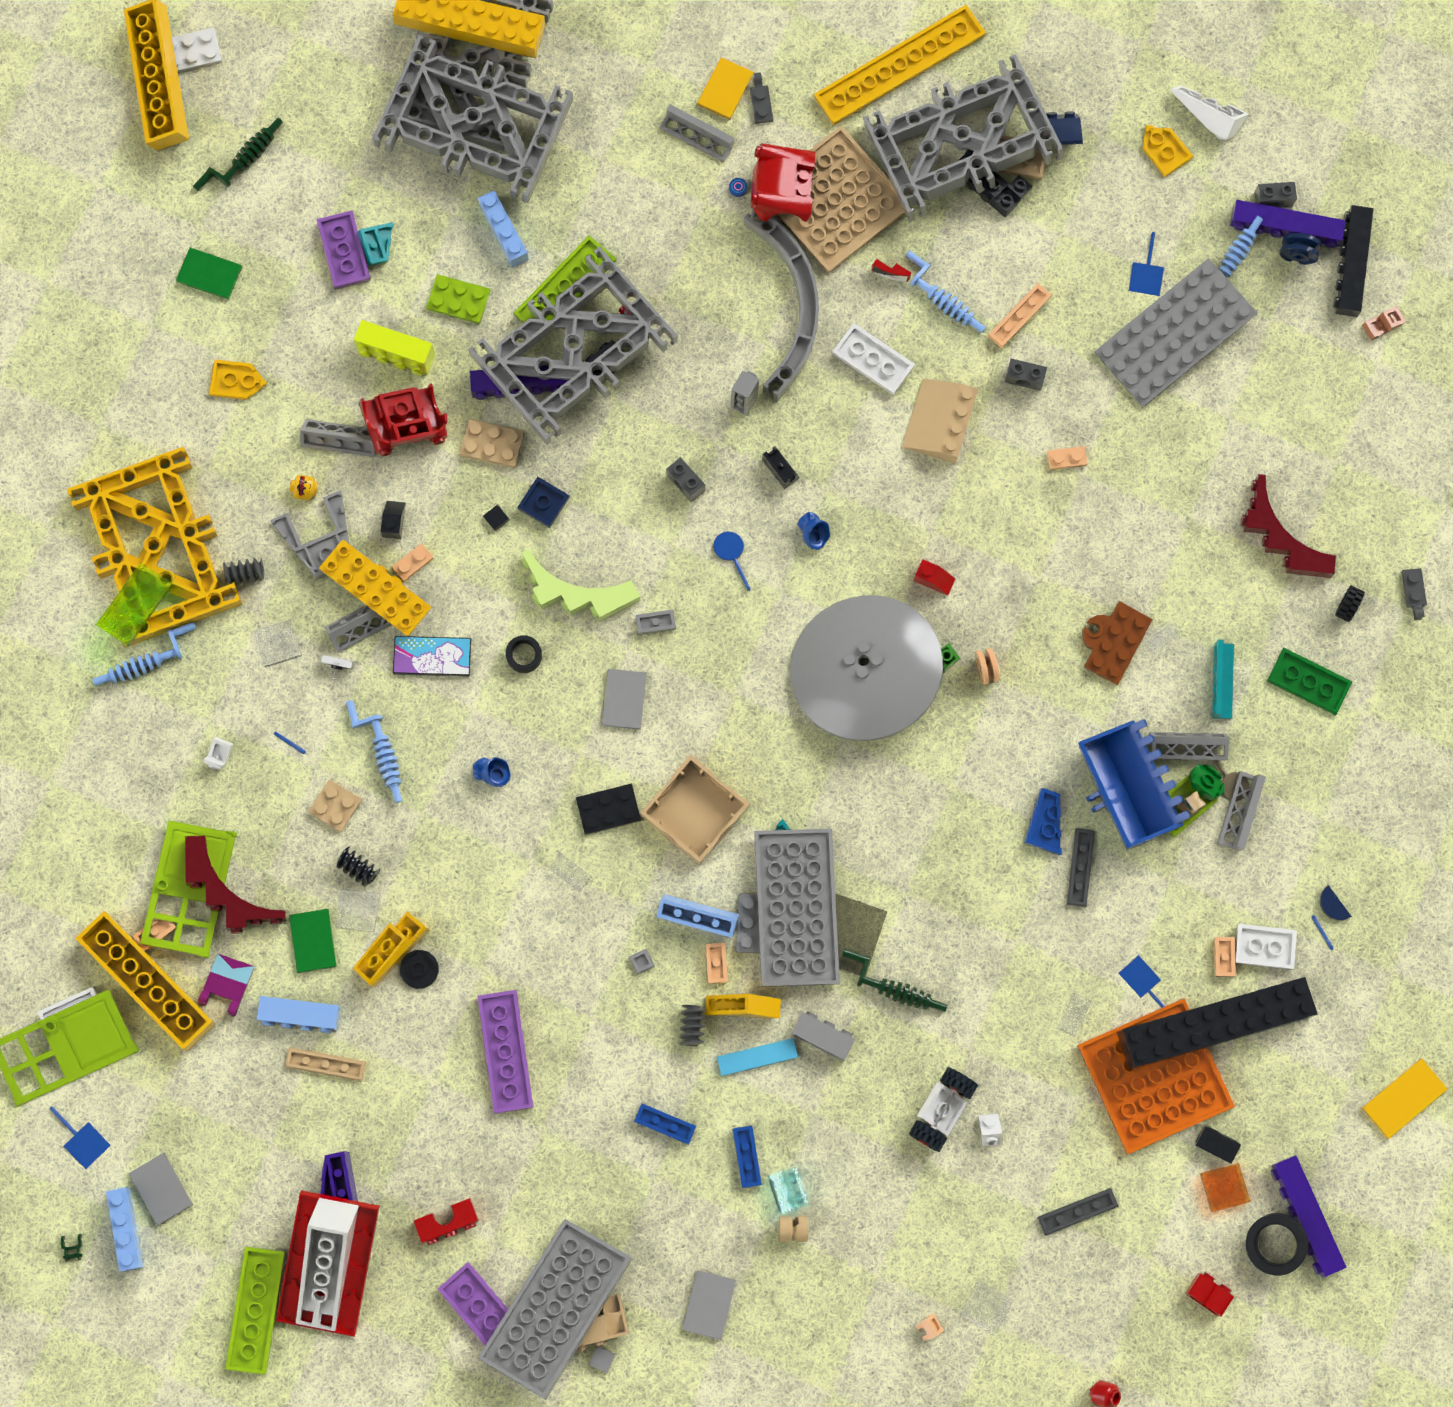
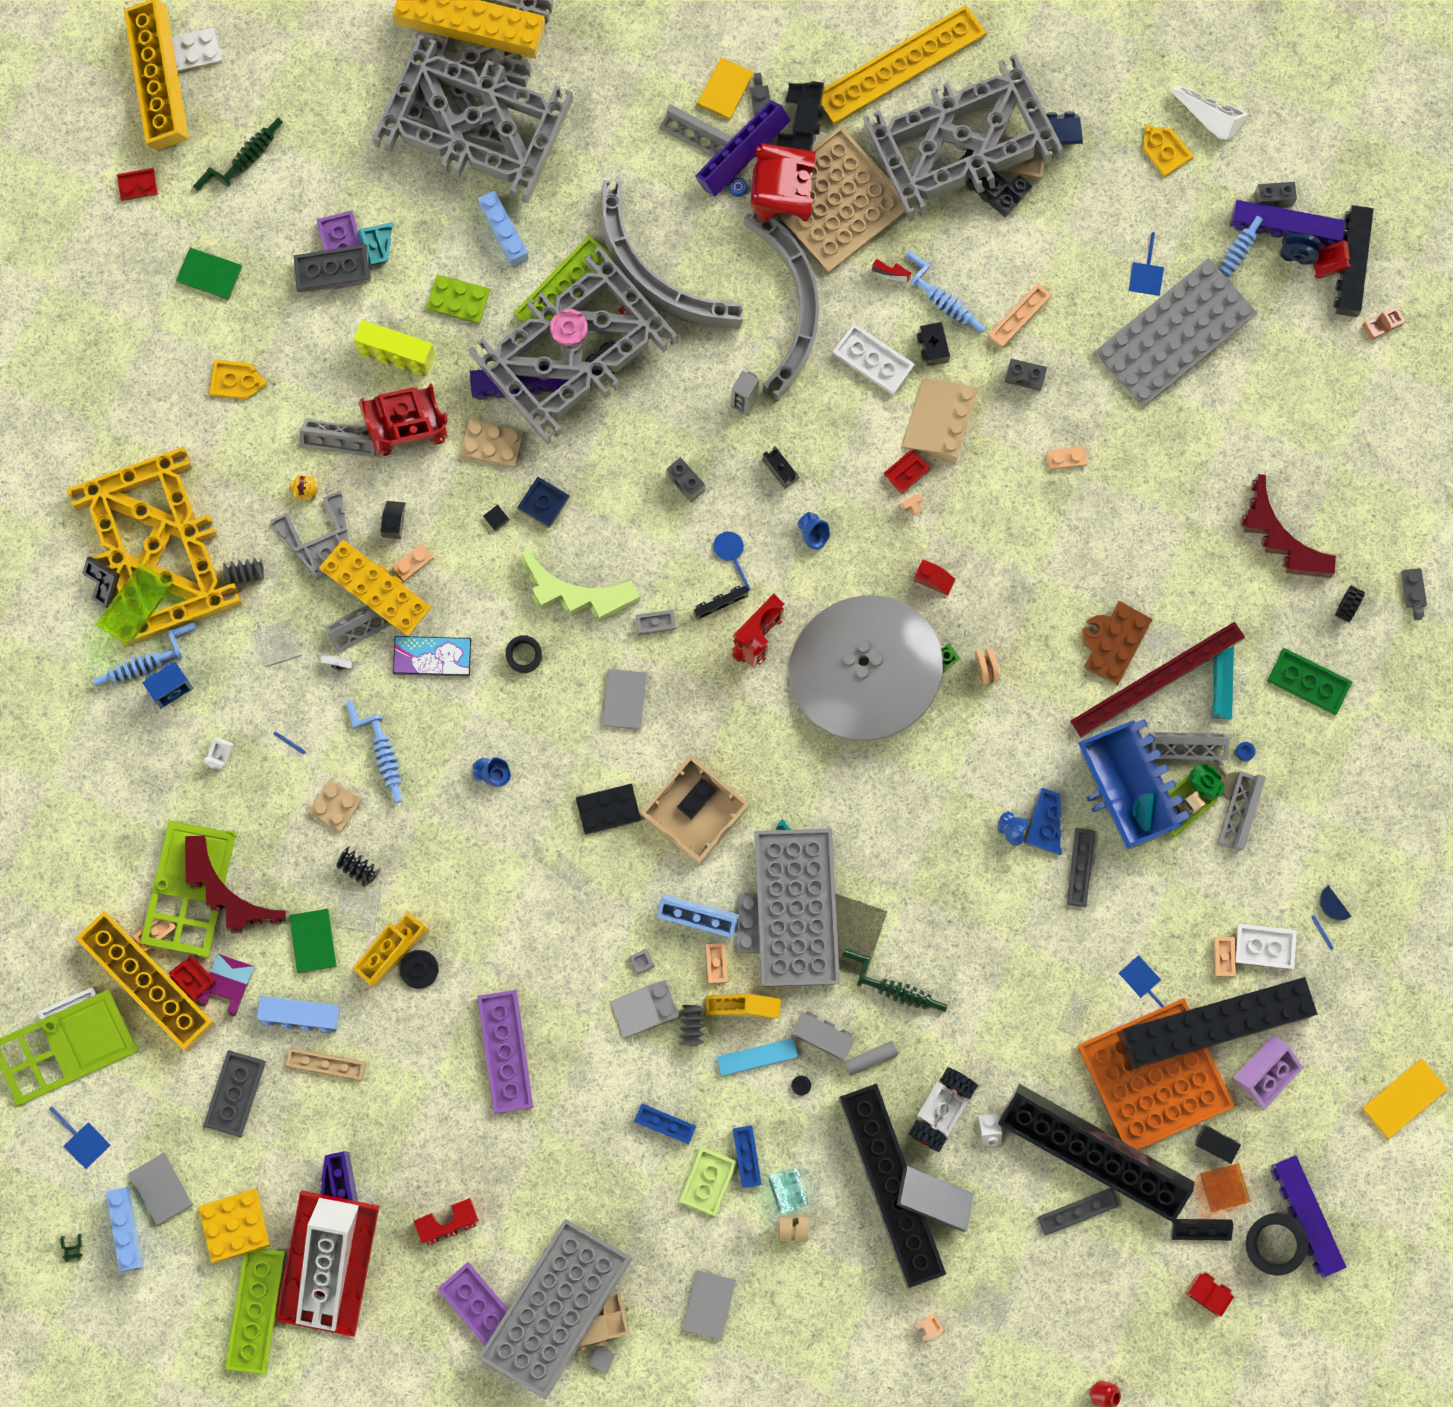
(104, 577): none -> black tile
(137, 184): none -> red plate
(167, 684): none -> blue brick
(192, 978): none -> red plate
(234, 1093): none -> dark grey tile
(234, 1226): none -> yellow plate
(332, 268): none -> dark grey tile
(569, 327): none -> bright pink tile
(645, 1009): none -> light grey slope
(648, 283): none -> light grey piece
(696, 798): none -> black plate
(708, 1181): none -> yellowish green tile
(720, 601): none -> black plate
(741, 148): none -> dark purple brick
(750, 639): none -> red piece
(801, 1085): none -> black tile
(807, 116): none -> black bracket
(871, 1058): none -> light grey piece
(884, 1170): none -> black brick
(906, 471): none -> red plate
(912, 504): none -> light nougat tile
(935, 334): none -> black brick
(935, 1199): none -> tile
(1012, 827): none -> blue hair
(1096, 1153): none -> black brick
(1143, 810): none -> teal tile
(1157, 679): none -> dark red plate
(1202, 1229): none -> black plate
(1245, 751): none -> blue tile
(1268, 1072): none -> lavender slope
(1332, 259): none -> red plate

